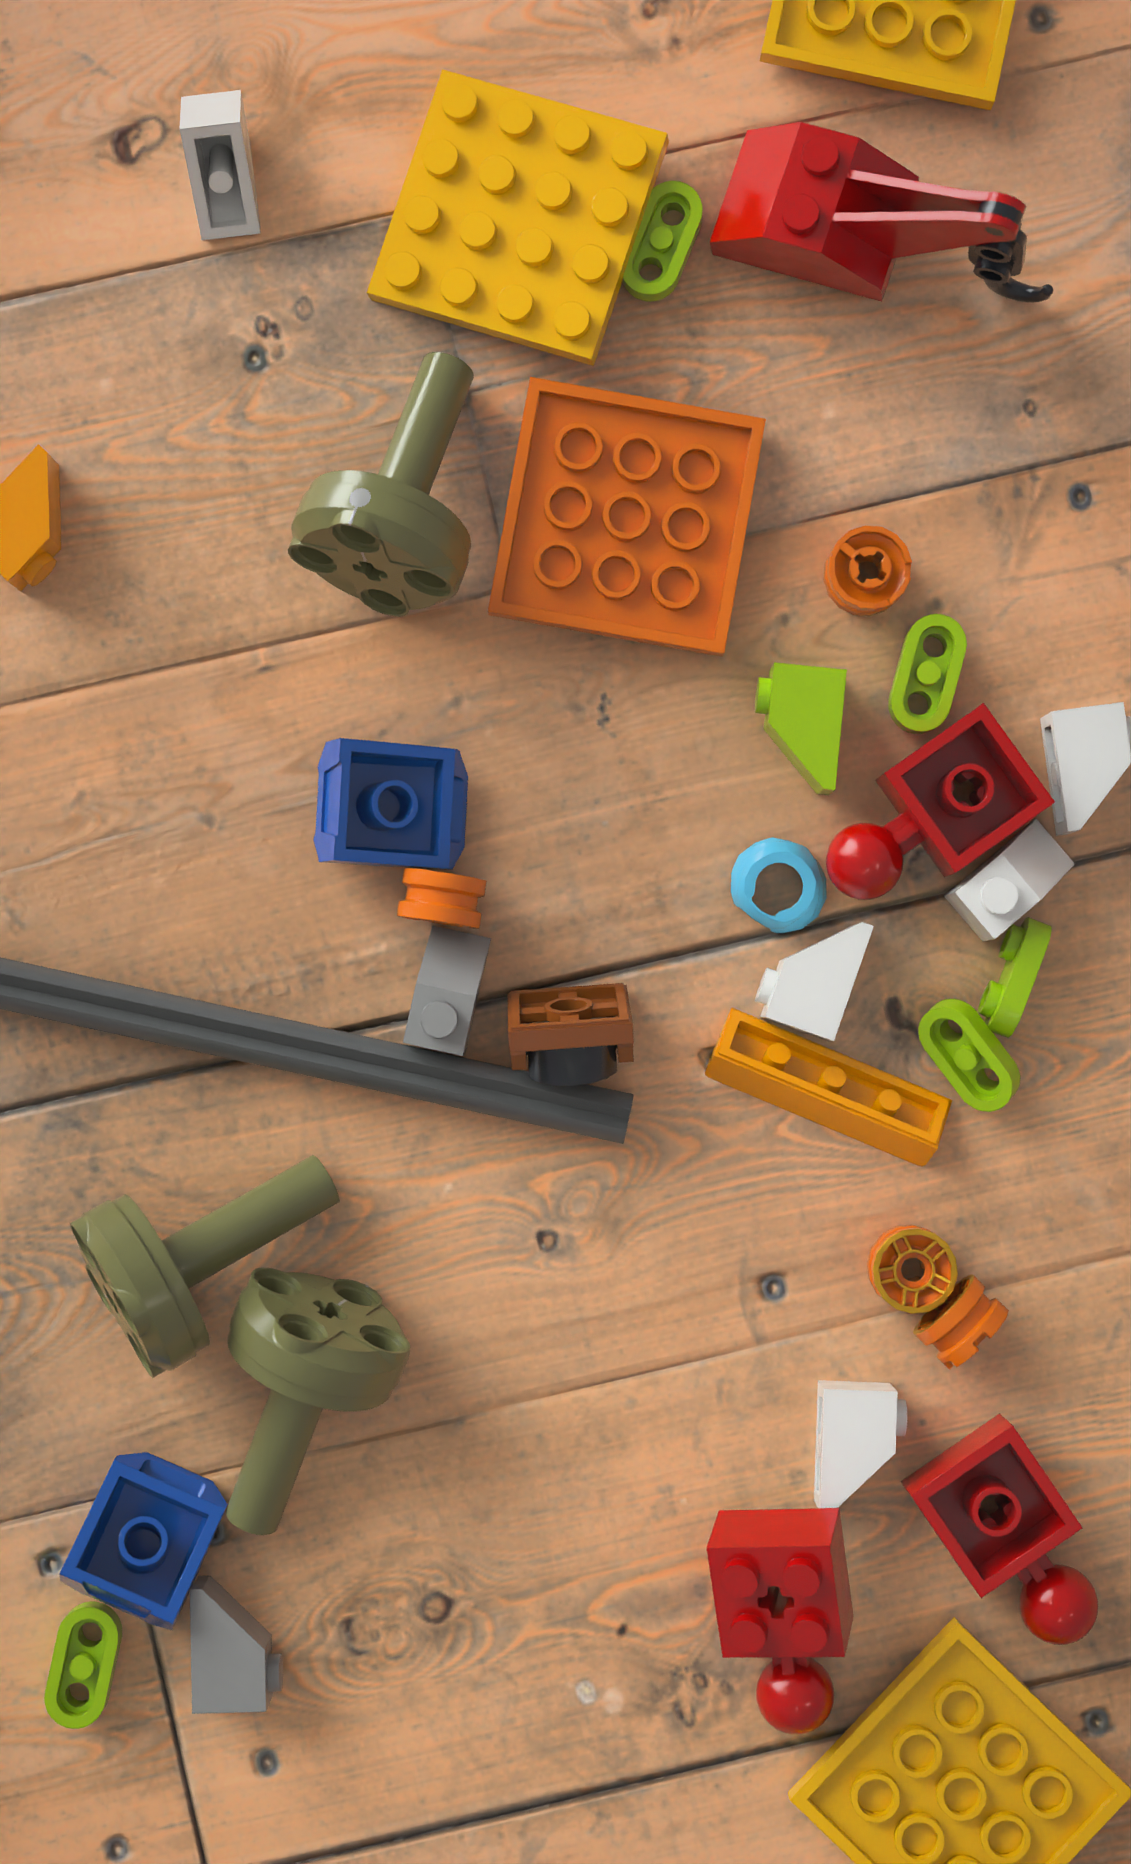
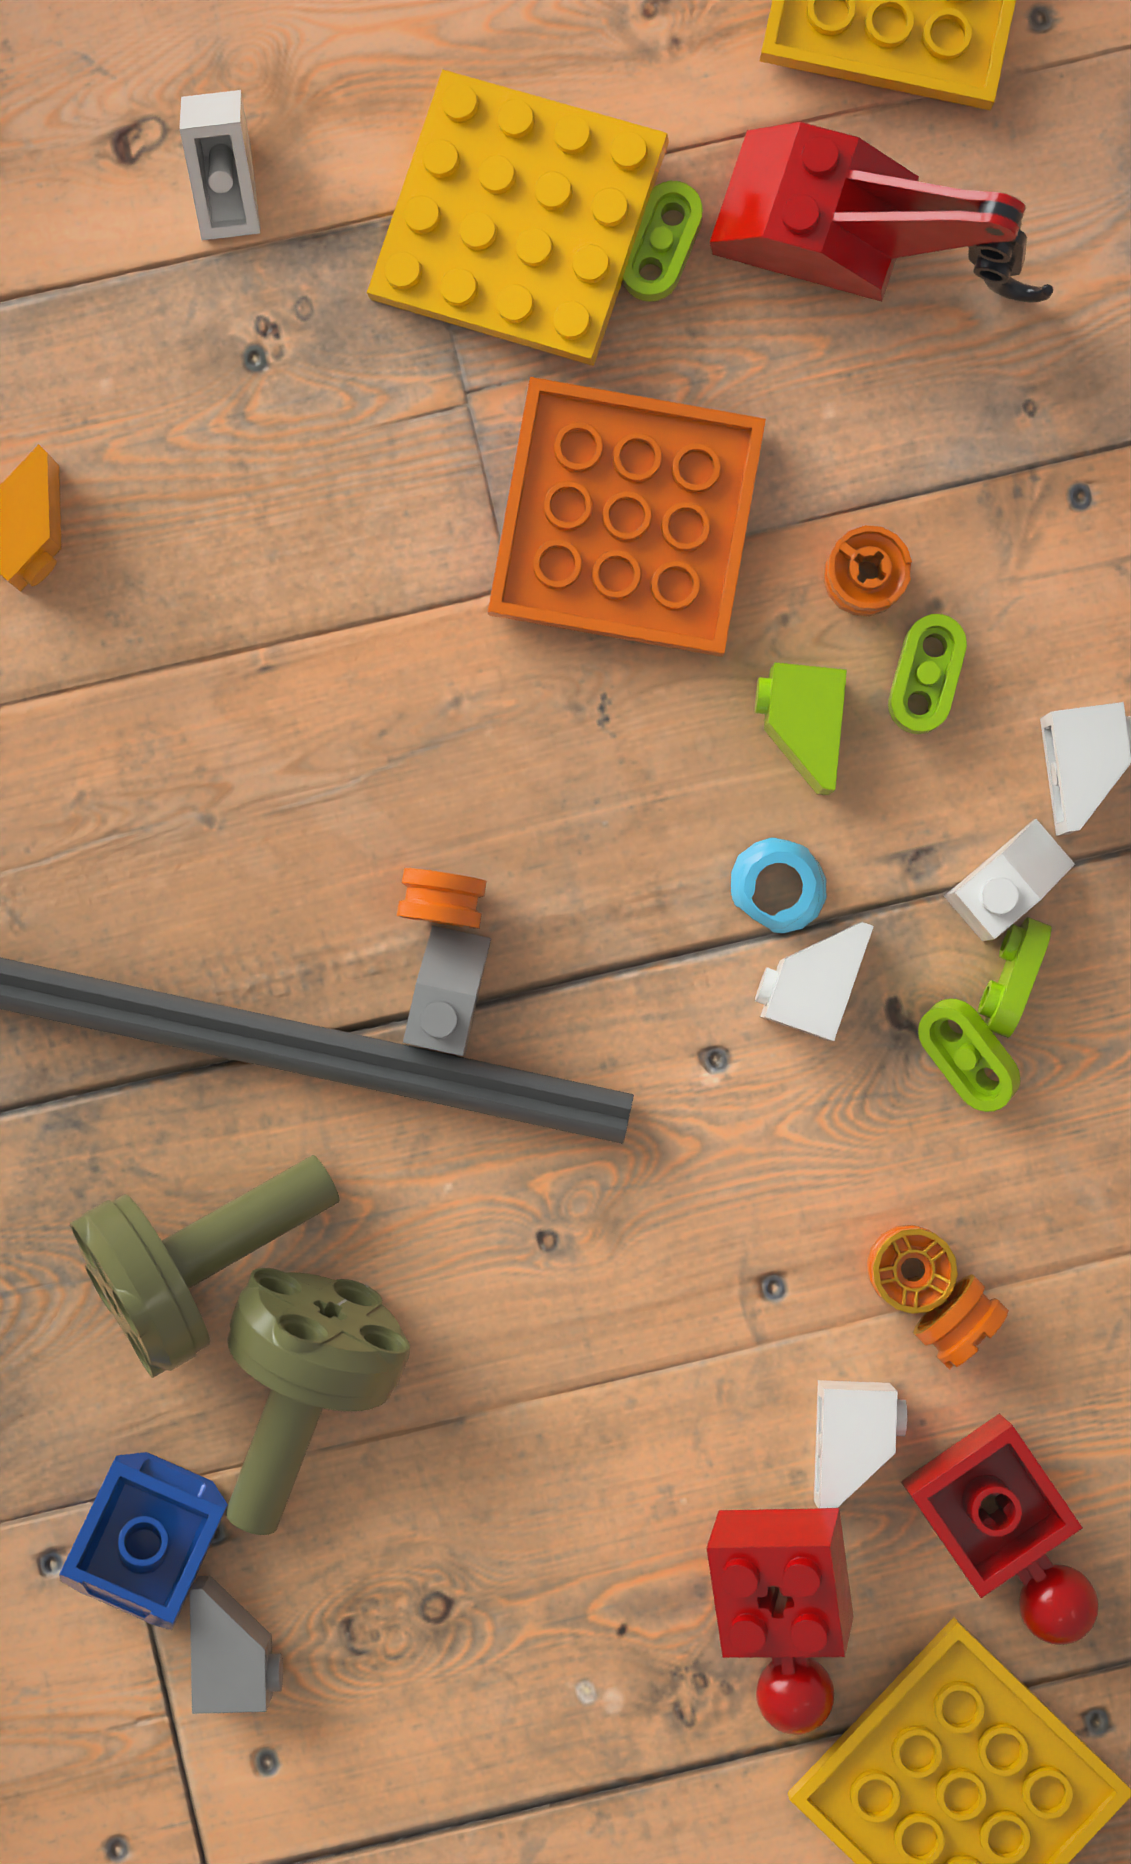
(83, 1662): lime plate -> none
(383, 530): olive piece -> none
(390, 804): blue slope -> none
(570, 1032): dark orange piece -> none
(828, 1088): light orange slope -> none
(869, 858): red brick -> none

